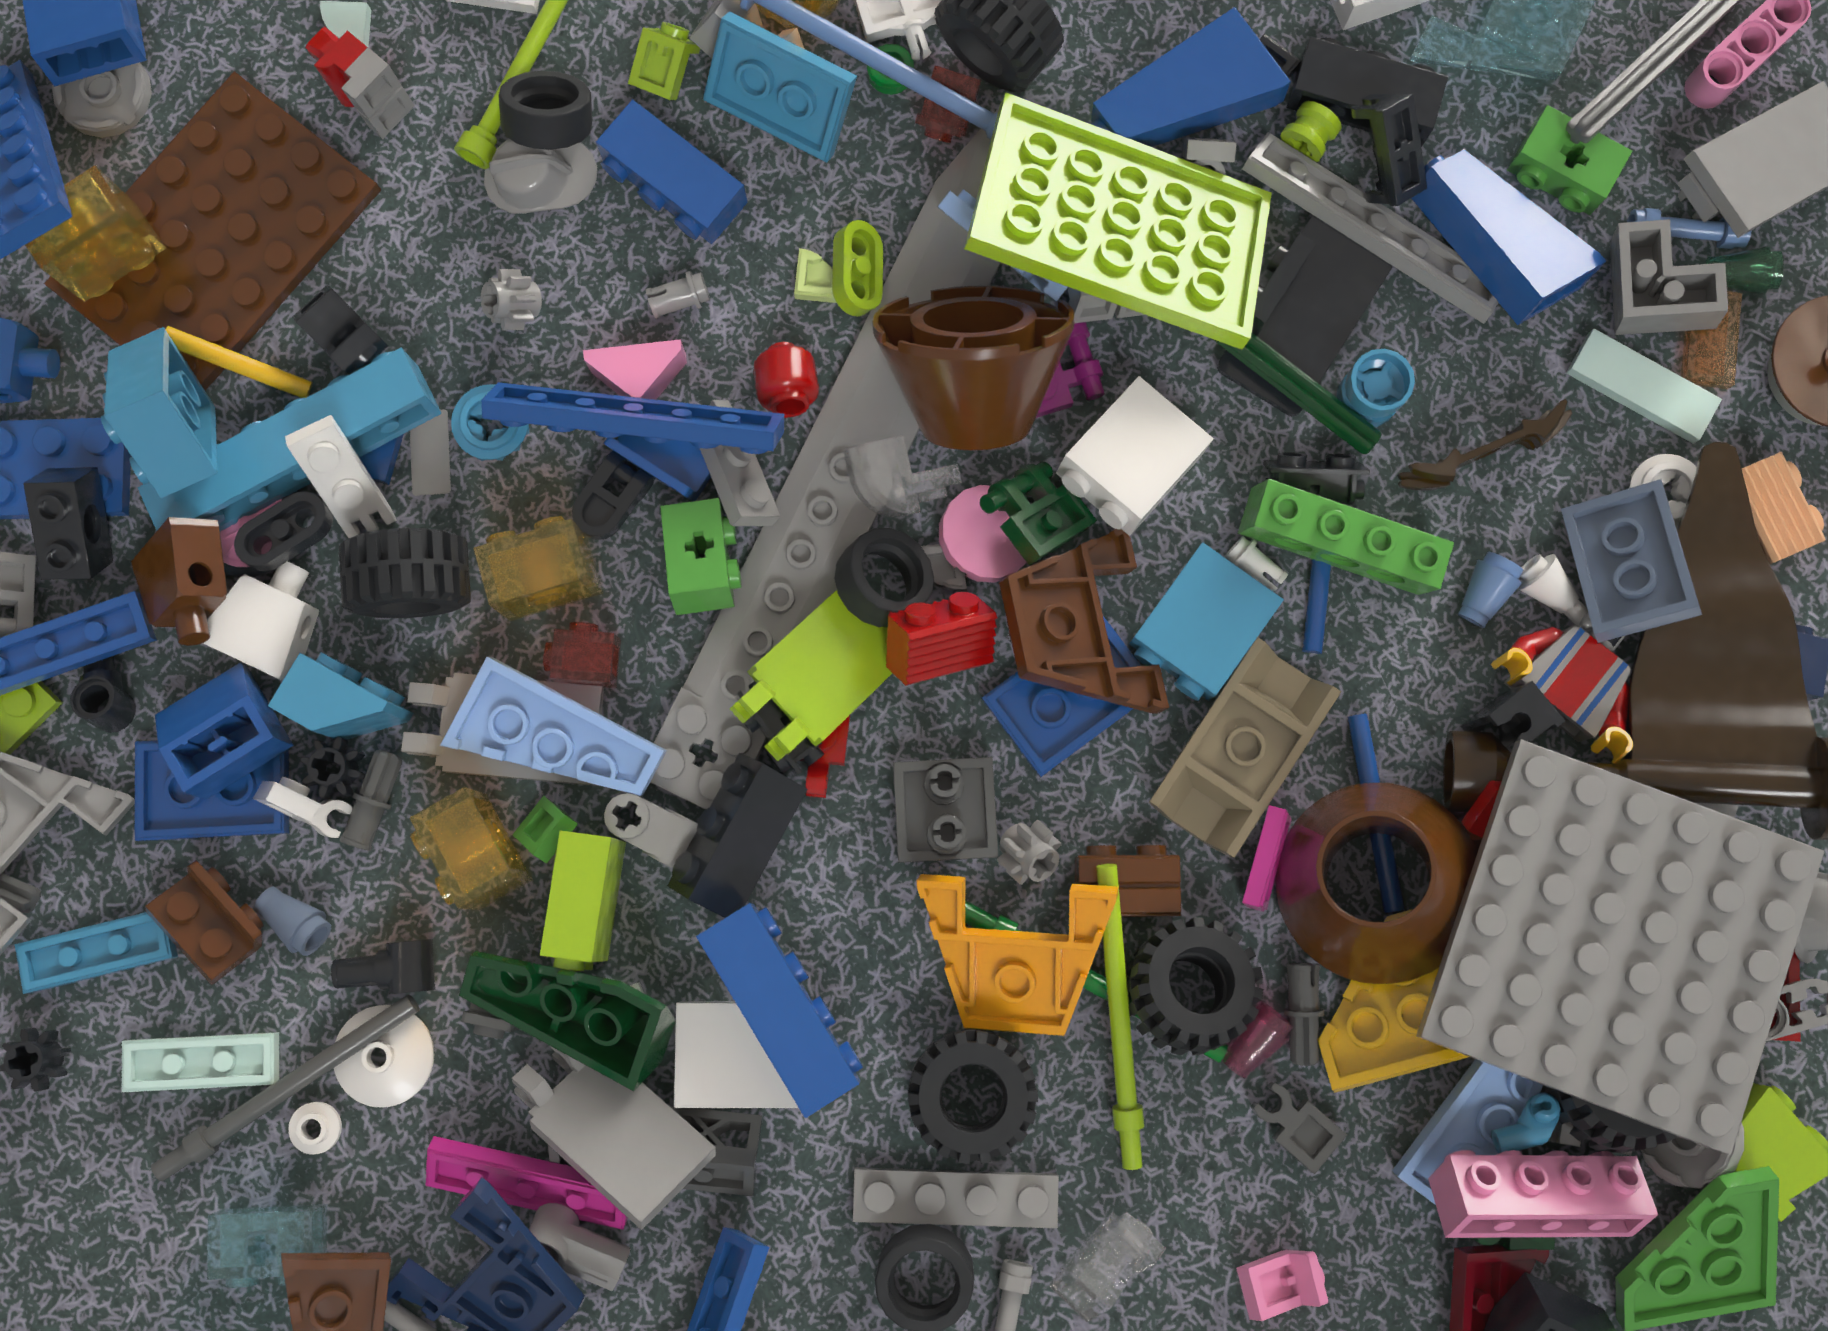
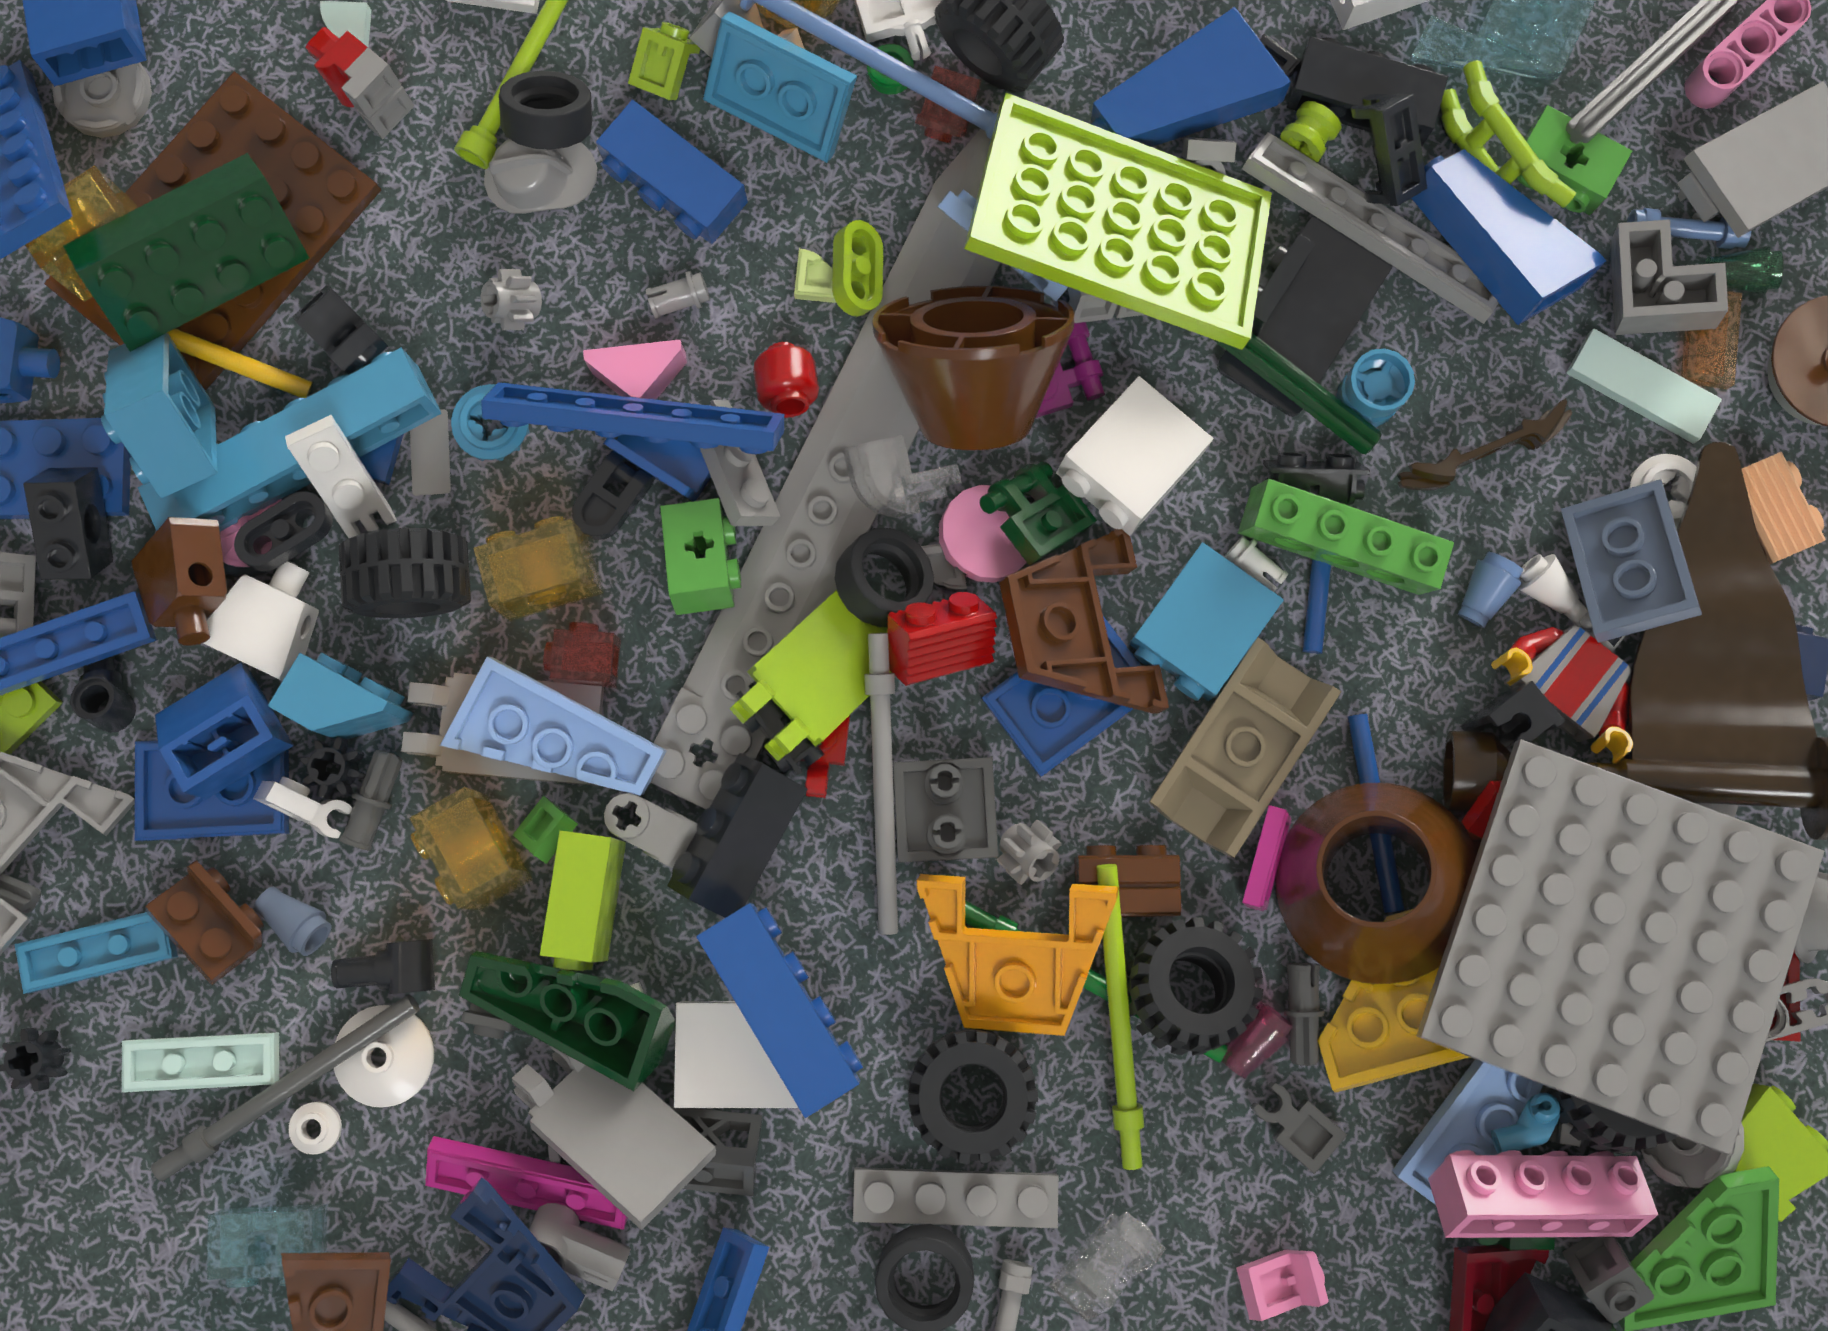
(187, 252): none -> dark green brick
(879, 685): none -> light grey bar
(1496, 122): none -> lime piece
(1607, 1277): none -> dark grey bracket

